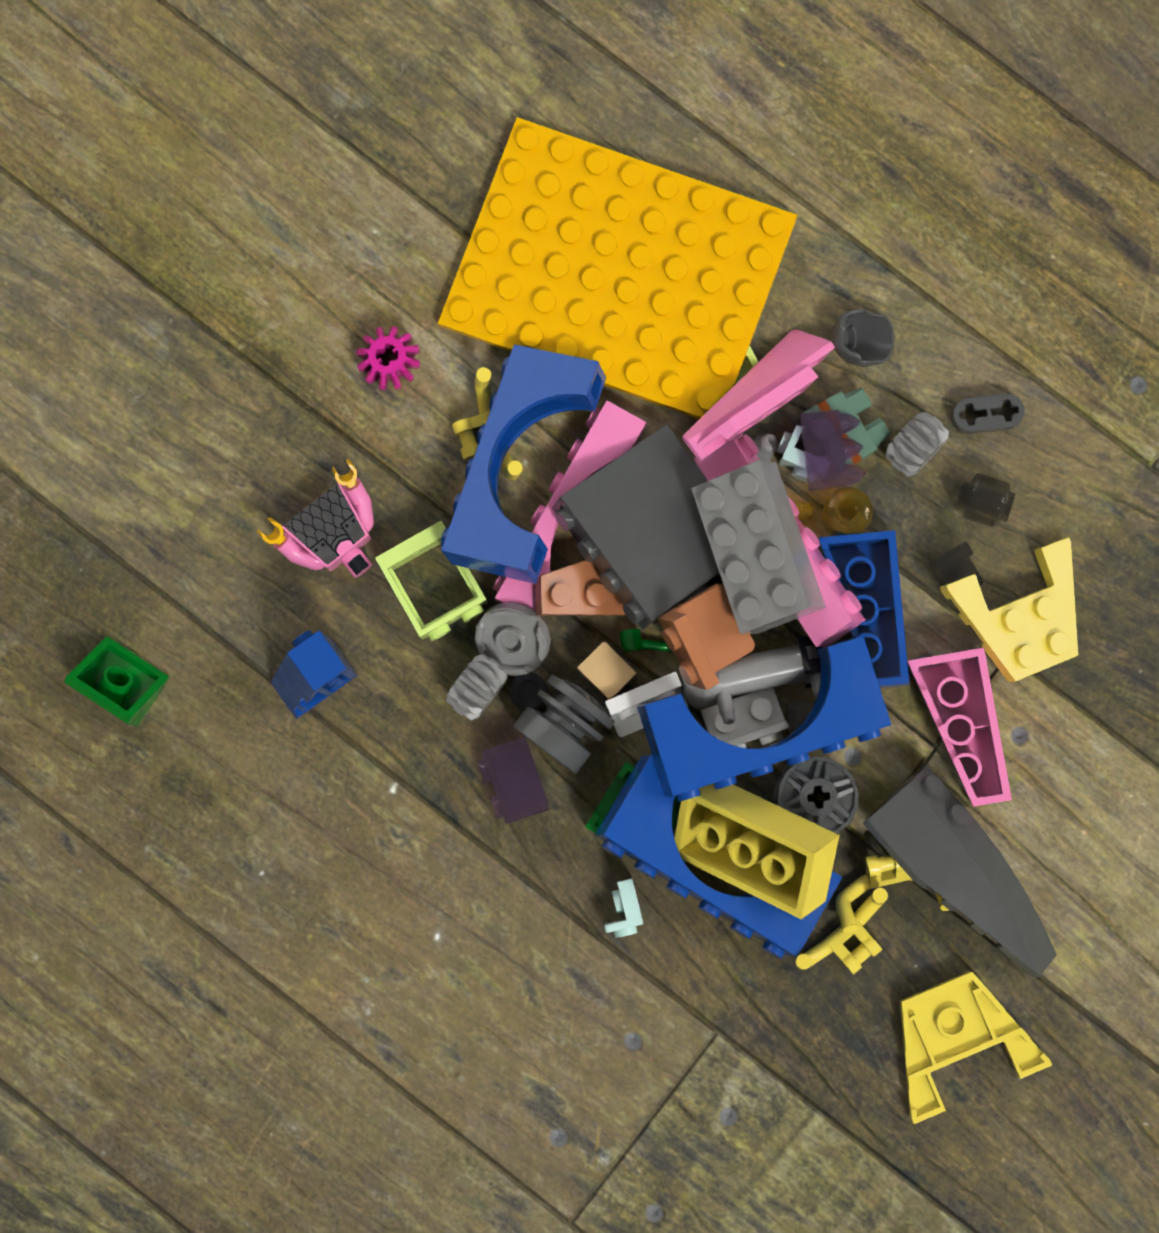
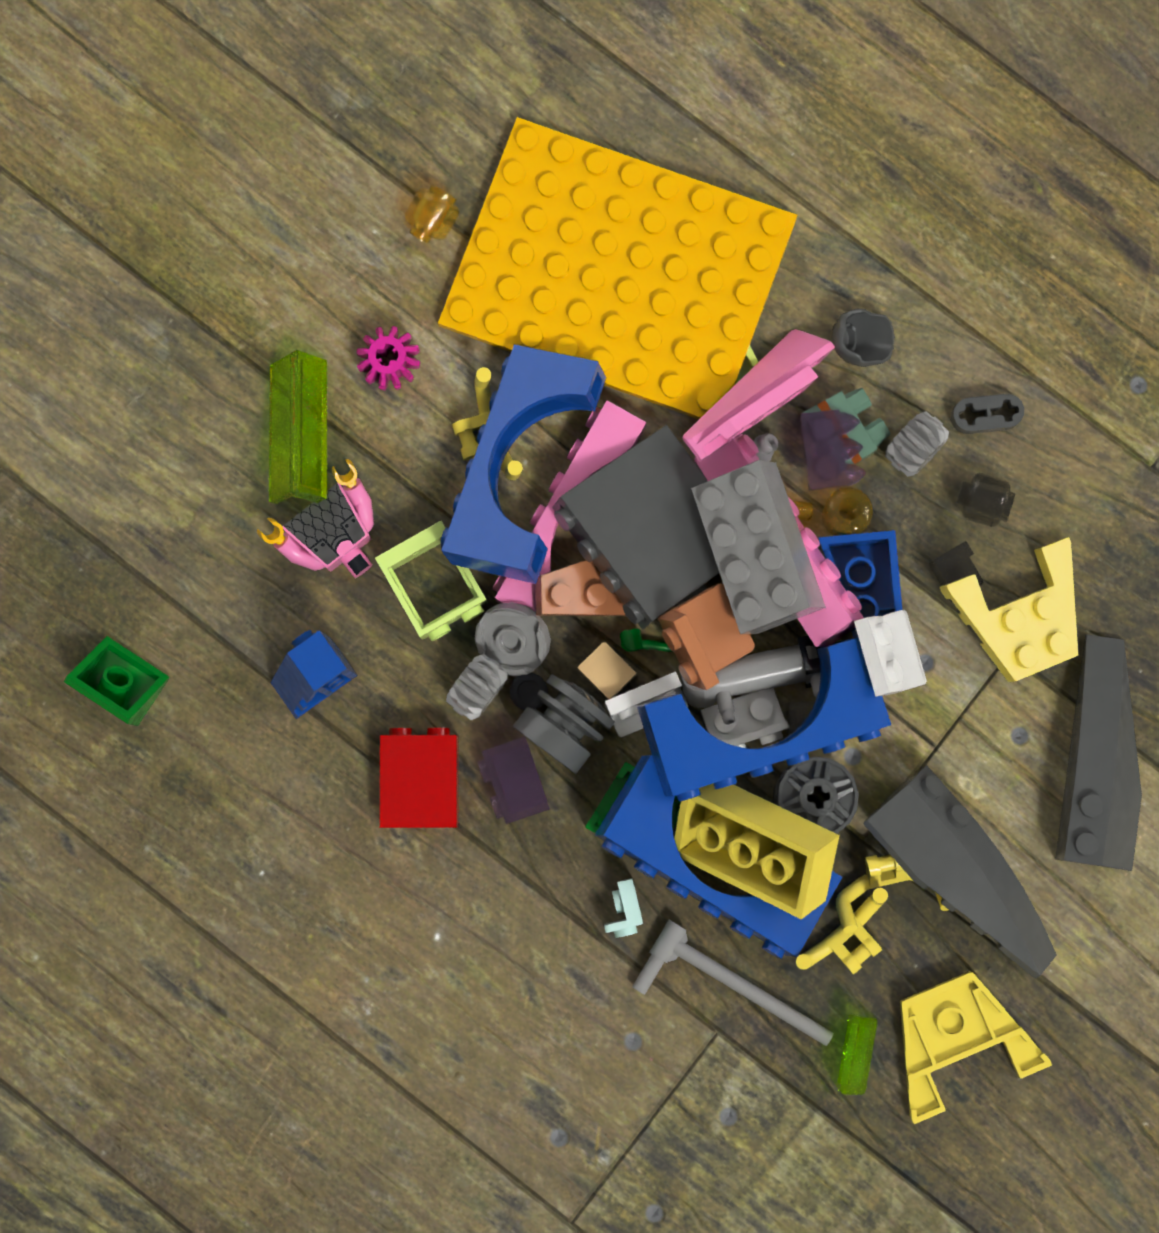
(298, 428): none -> clear neon green panel
(419, 779): none -> red brick
(432, 214): none -> clear yellow head
(673, 944): none -> light grey bar
(792, 457): light aqua bracket -> none
(856, 1054): none -> clear neon green slope
(890, 653): none -> white bracket
(964, 713): bright pink wedge -> none
(1103, 767): none -> dark grey wedge

